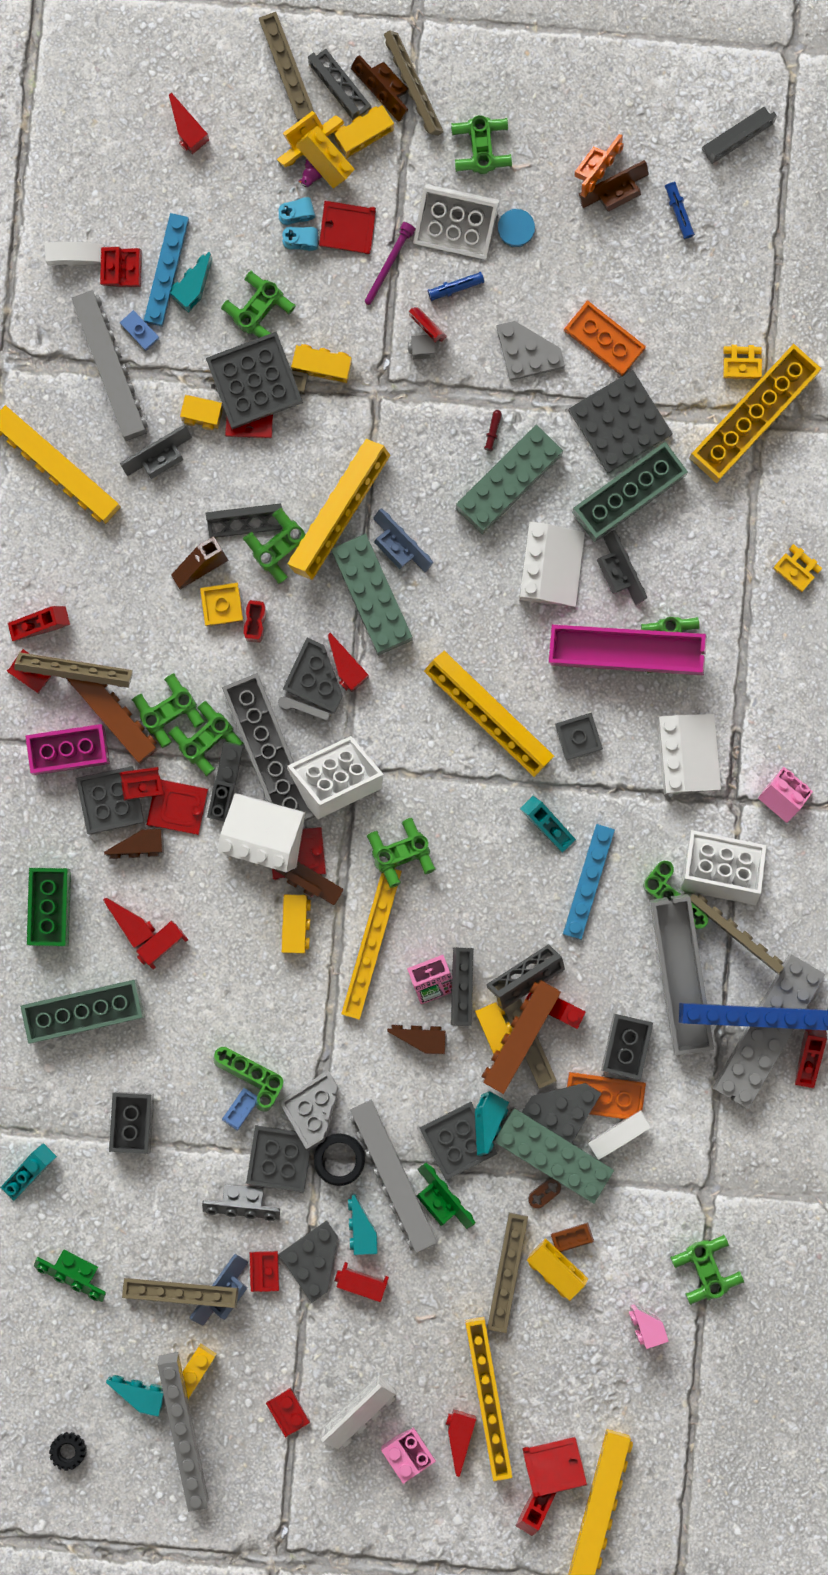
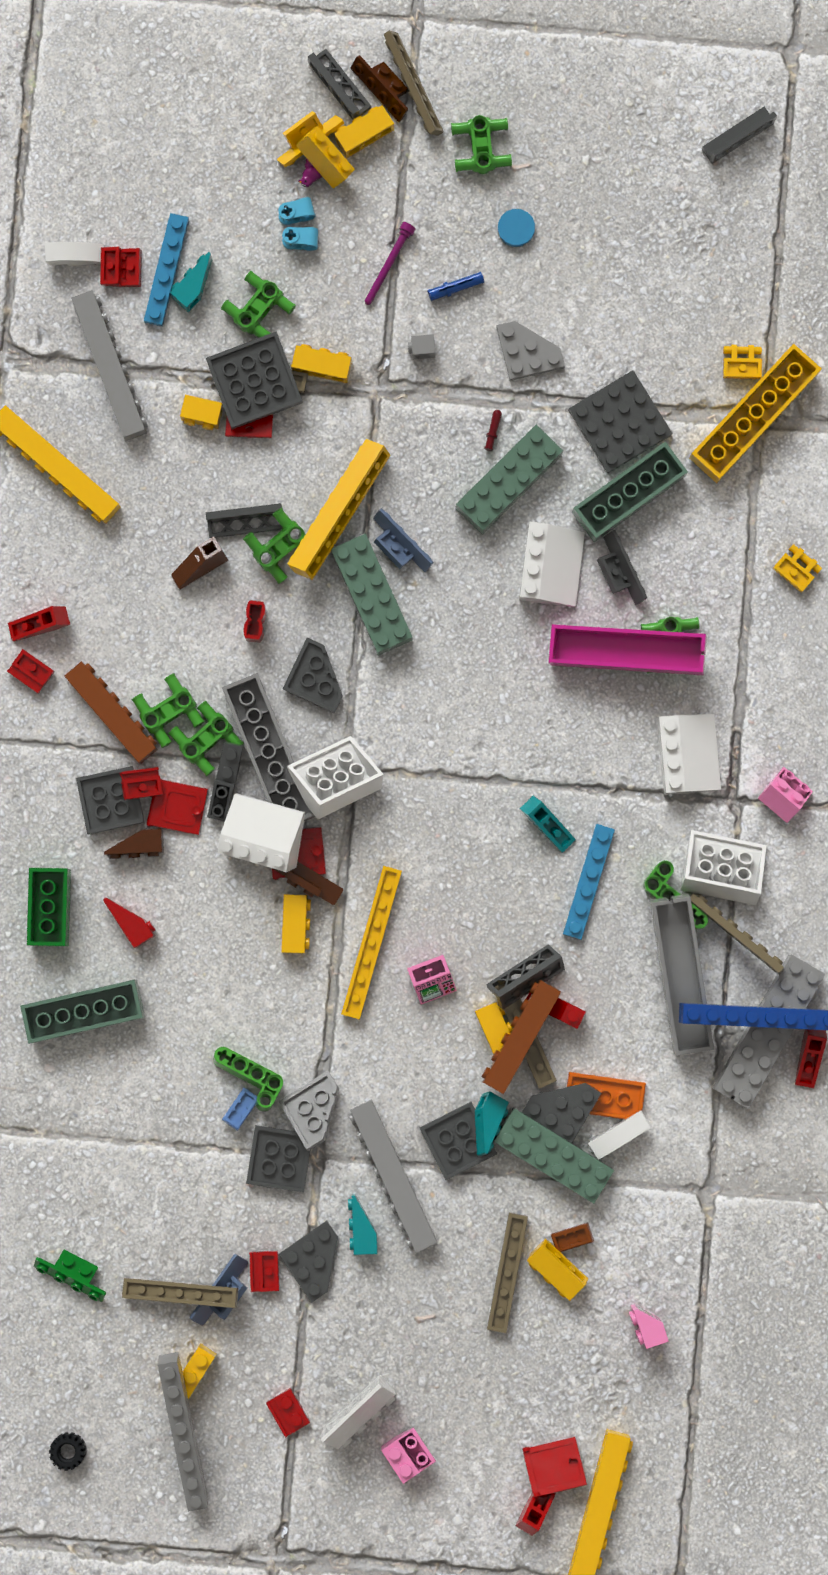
(28, 1171): teal slope -> none
(67, 749): dark pink brick -> none
(73, 670): dark tan plate -> none
(131, 1122): dark grey brick -> none
(139, 330): medium blue plate -> none
(142, 1397): teal slope -> none
(159, 455): dark grey bracket -> none
(160, 944): red brick -> none
(190, 132): red slope -> none
(221, 604): yellow plate -> none
(241, 1202): bracket -> none
(286, 65): dark tan plate -> none
(302, 709): light grey hinge -> none
(339, 1180): black tyre -> none
(348, 669): red slope -> none
(350, 228): red container -> none
(361, 1283): red brick -> none
(401, 852): bright green piece -> none
(427, 324): red slope -> none
(427, 1041): reddish brown slope -> none
(440, 1201): green bracket -> none
(455, 221): white slope -> none
(460, 1431): red slope -> none
(462, 986): dark grey fence -> none
(488, 713): yellow brick -> none
(488, 1398): yellow brick -> none
(547, 1197): reddish brown beam -> none
(578, 736): dark grey plate -> none
(596, 163): orange bracket -> none
(604, 338): orange tile -> none
(618, 188): reddish brown bracket -> none
(627, 1046): dark grey brick -> none
(672, 190): blue pin -> none
(707, 1269): bright green piece -> none

